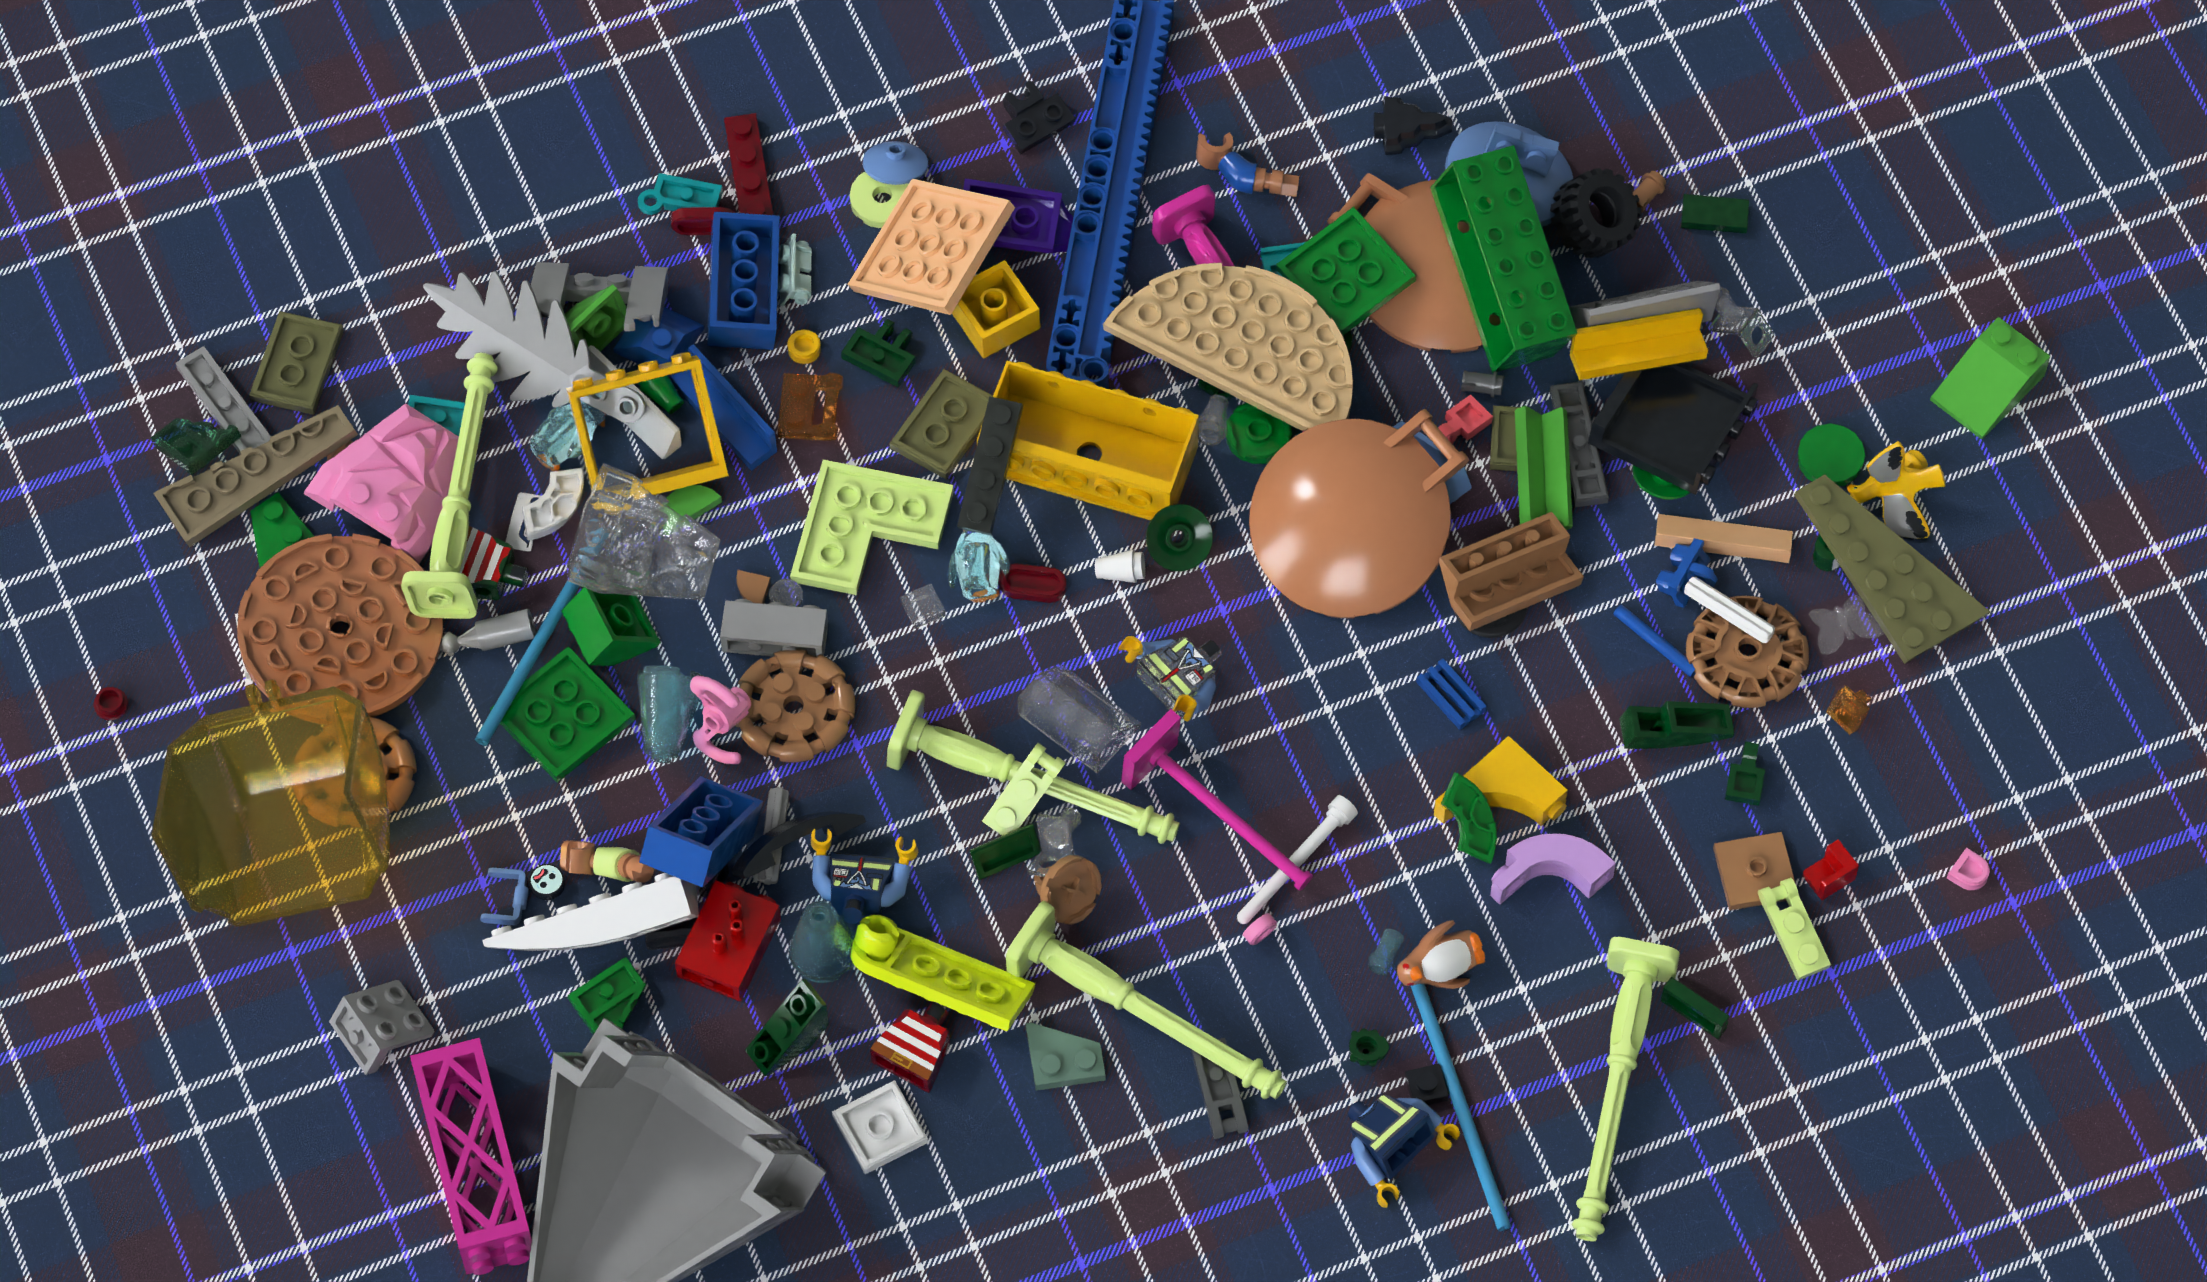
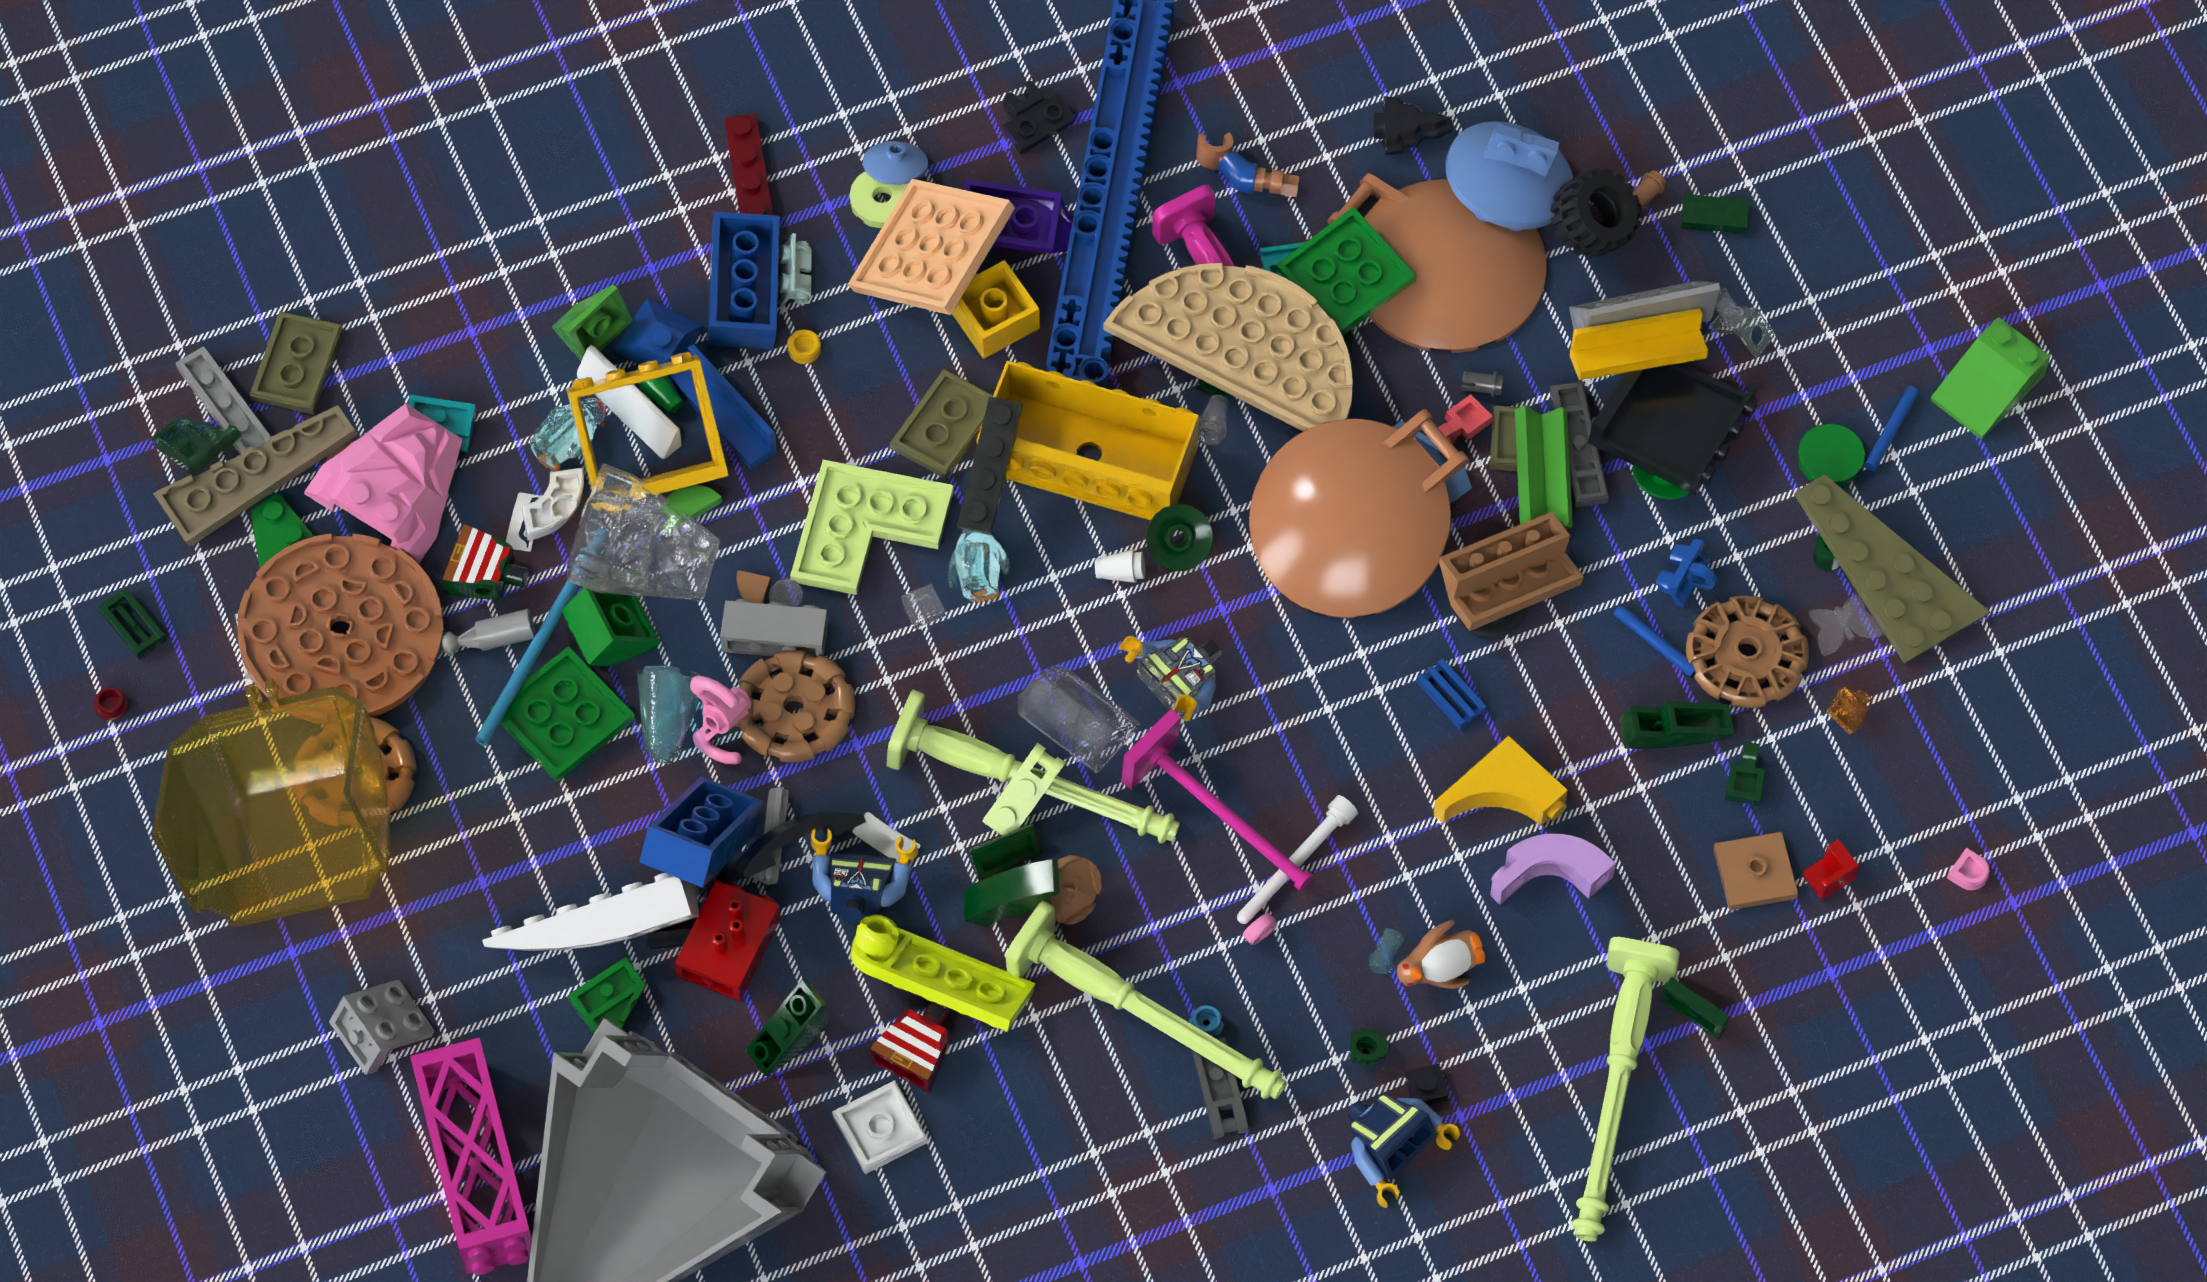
(147, 643): none -> dark green tile
(443, 589): yellowish green piece -> none
(519, 900): medium blue piece -> none
(525, 345): light grey plant -> none
(547, 882): tile -> none
(608, 862): nougat piece -> none
(642, 293): light grey wedge -> none
(679, 193): teal hinge -> none
(695, 220): dark red tile -> none
(798, 406): clear orange plate -> none
(821, 944): clear light blue cone -> none
(880, 357): dark green hinge -> none
(881, 836): none -> white sticker
(1011, 892): none -> dark green slope
(1033, 583): dark red tile -> none
(1054, 838): clear bracket -> none
(1063, 1058): sand green wing -> none
(1210, 1014): none -> dark azure plate
(1256, 434): green tile -> none
(1461, 1107): dark azure piece -> none
(1473, 816): green tile -> none
(1503, 259): green piece -> none
(1725, 538): light nougat slope -> none
(1729, 609): white axle -> none
(1794, 930): yellowish green plate -> none
(1891, 428): none -> blue bar
(1896, 480): animal -> none

